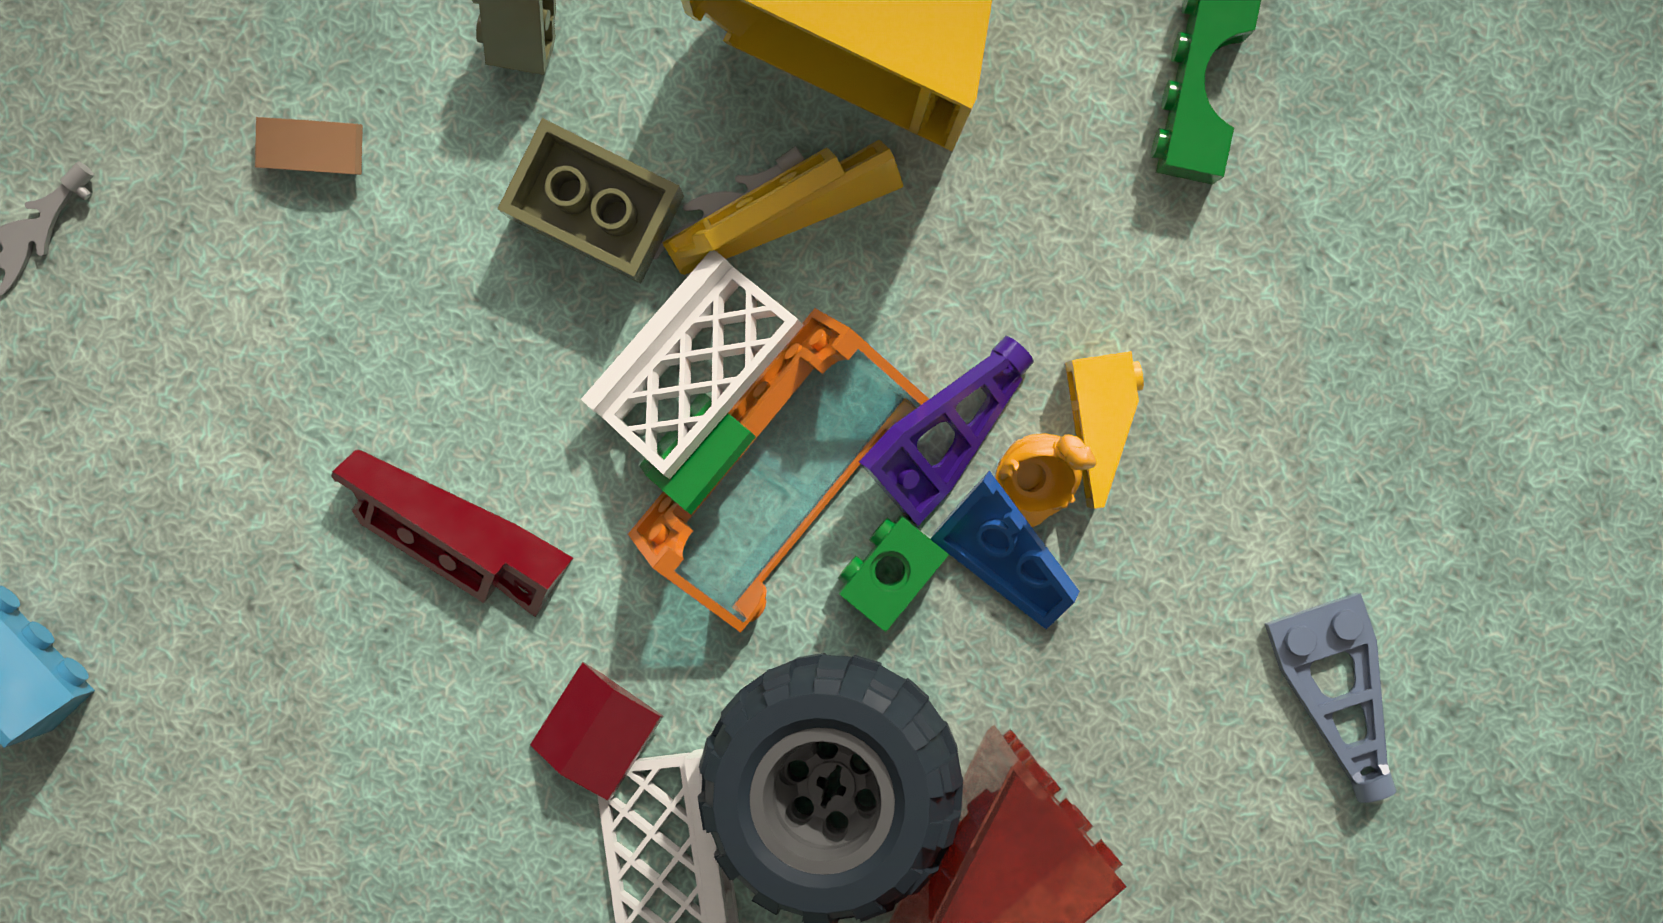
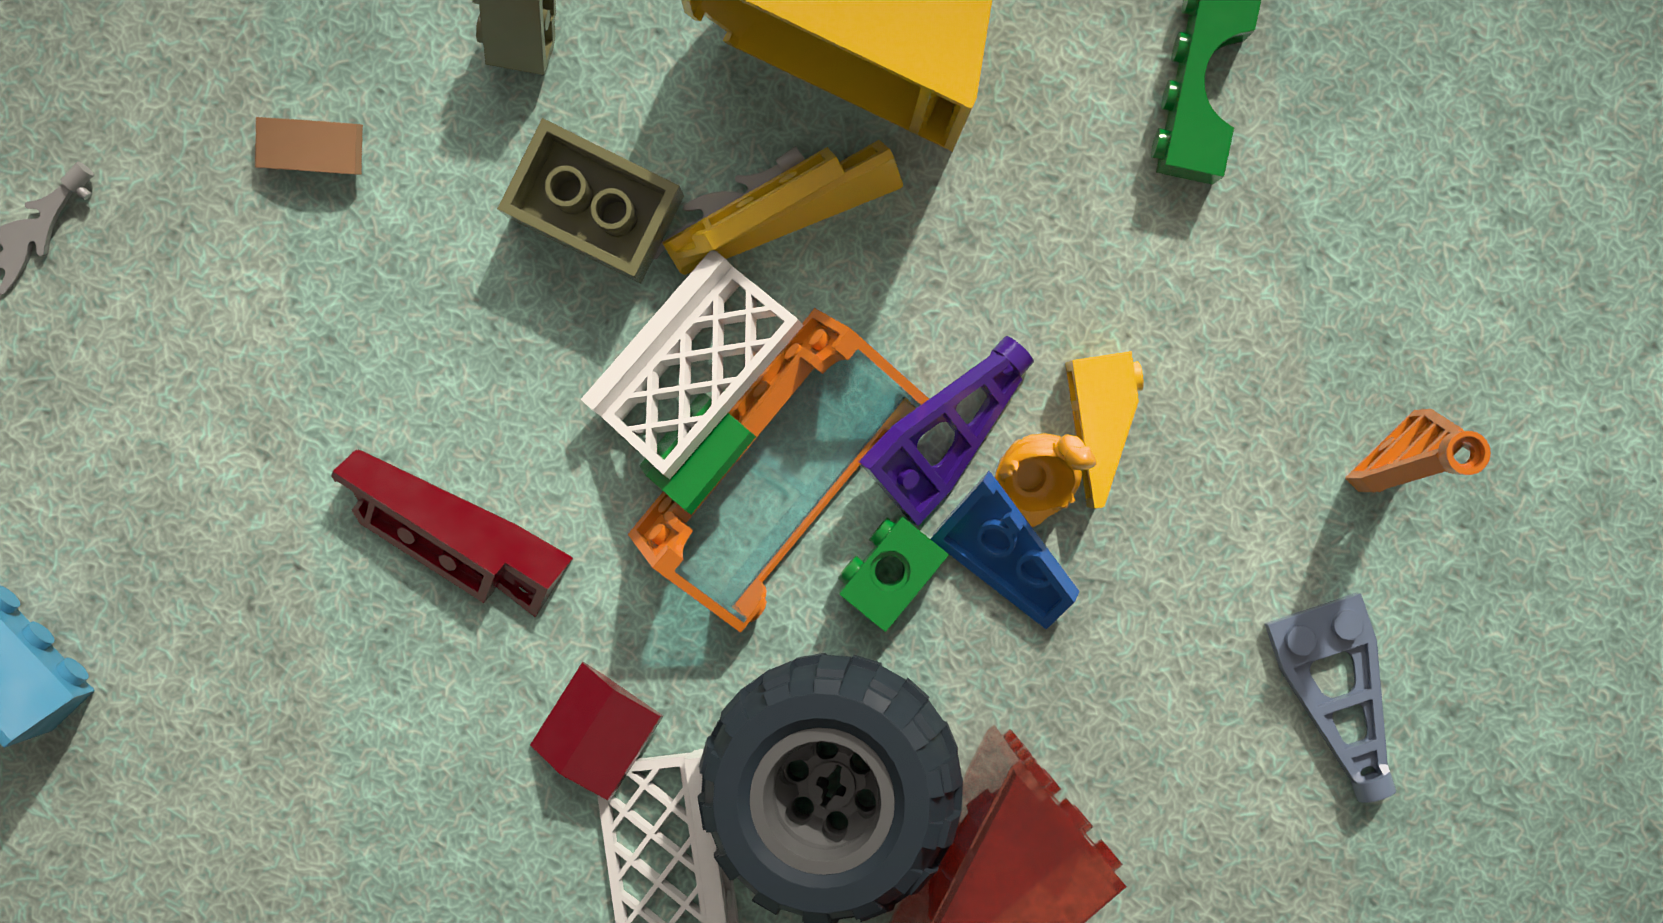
(1418, 449): none -> orange plate

